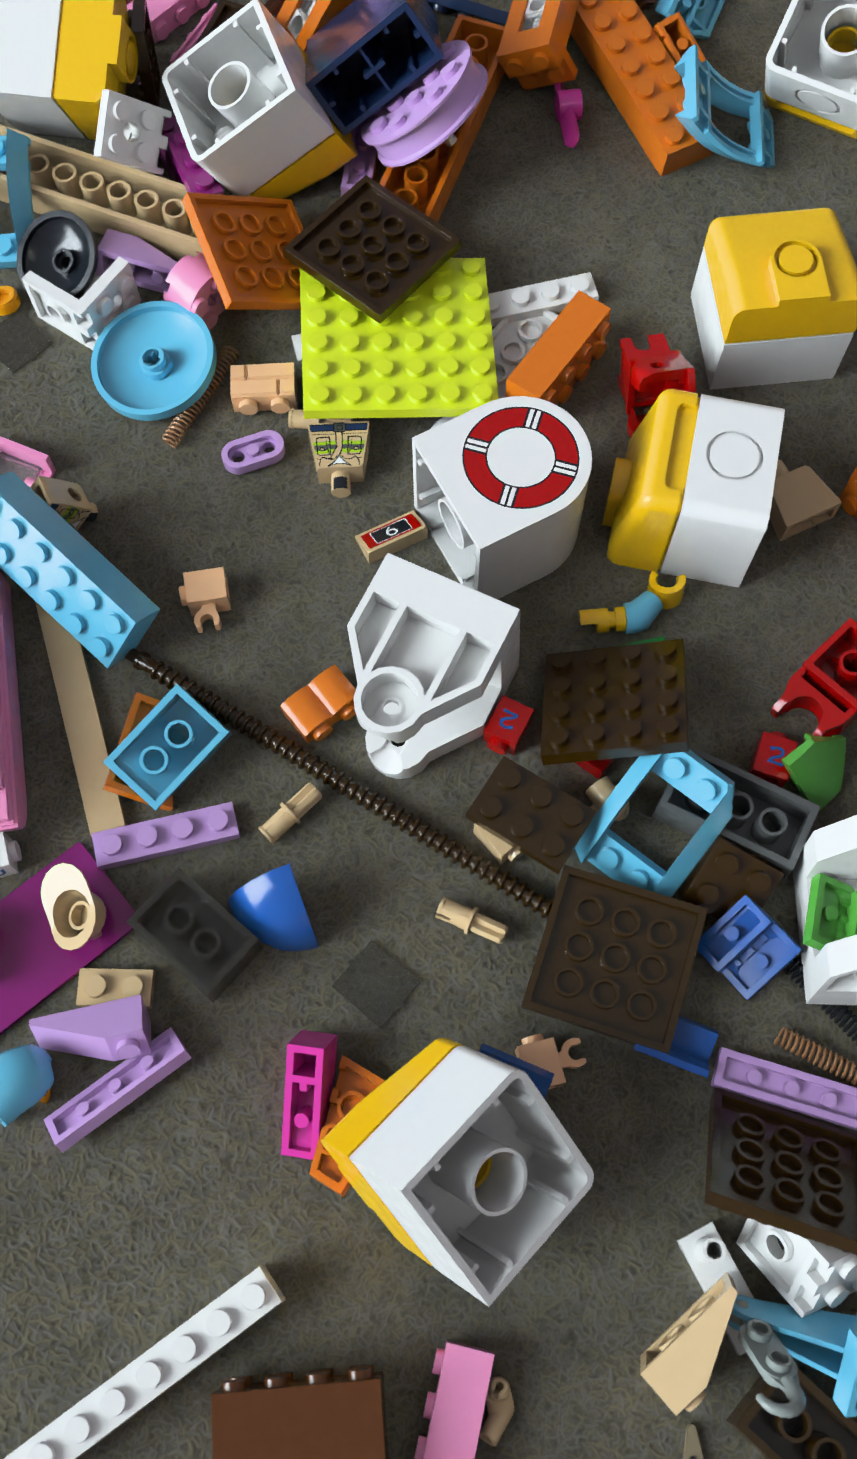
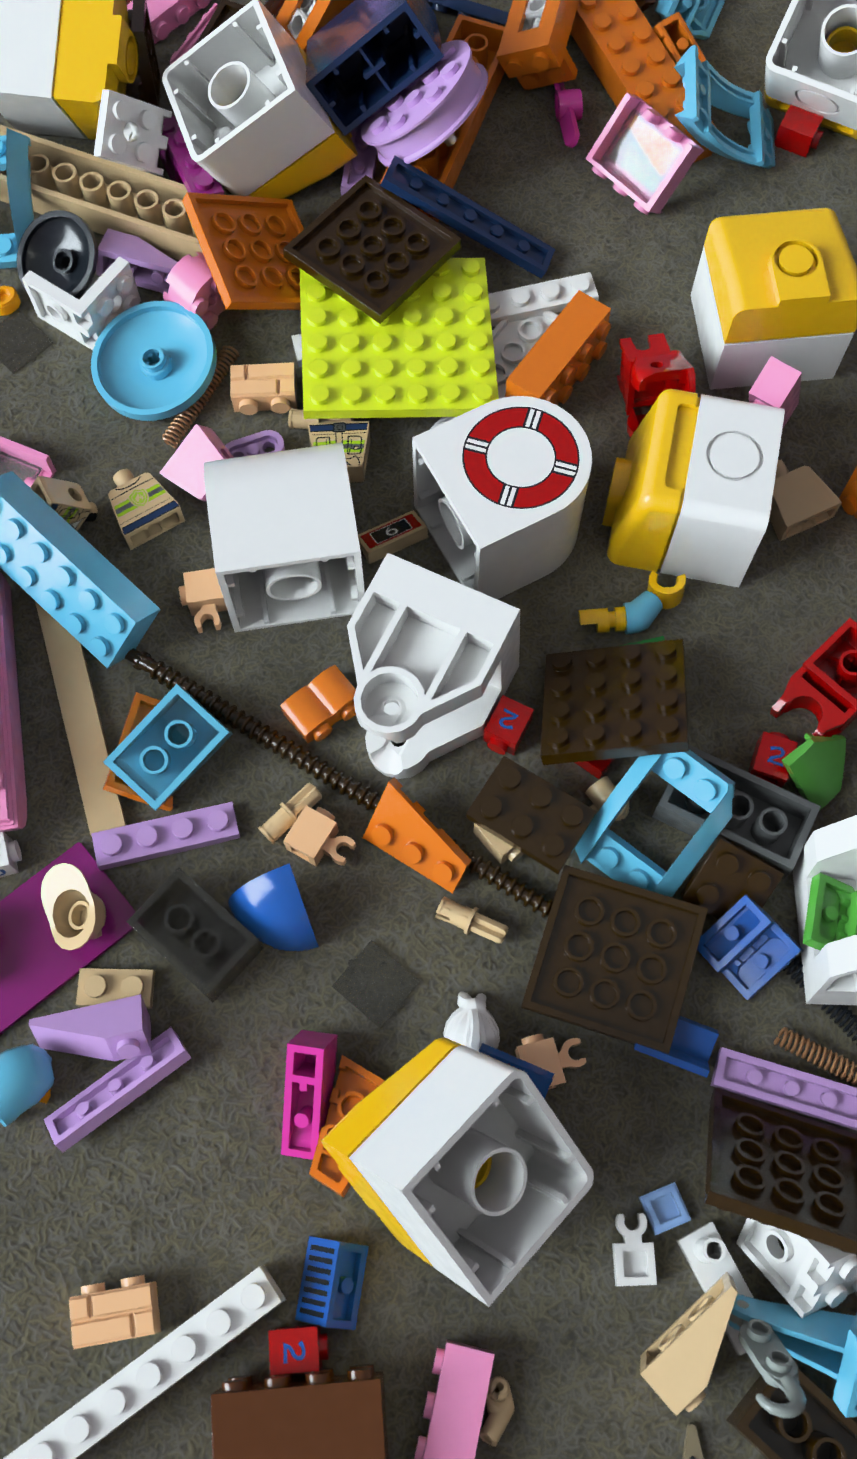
(114, 1314): none -> light nougat brick
(143, 507): none -> tan torso
(187, 463): none -> torso
(284, 536): none -> white brick
(297, 1349): none -> red brick
(315, 836): none -> light nougat brick
(331, 1283): none -> blue panel
(412, 839): none -> orange wing
(467, 217): none -> dark blue plate
(472, 1023): none -> white piece
(633, 1259): none -> white plate
(642, 154): none -> window
(664, 1208): none -> light blue tile
(777, 387): none -> bright pink brick
(799, 131): none -> red brick

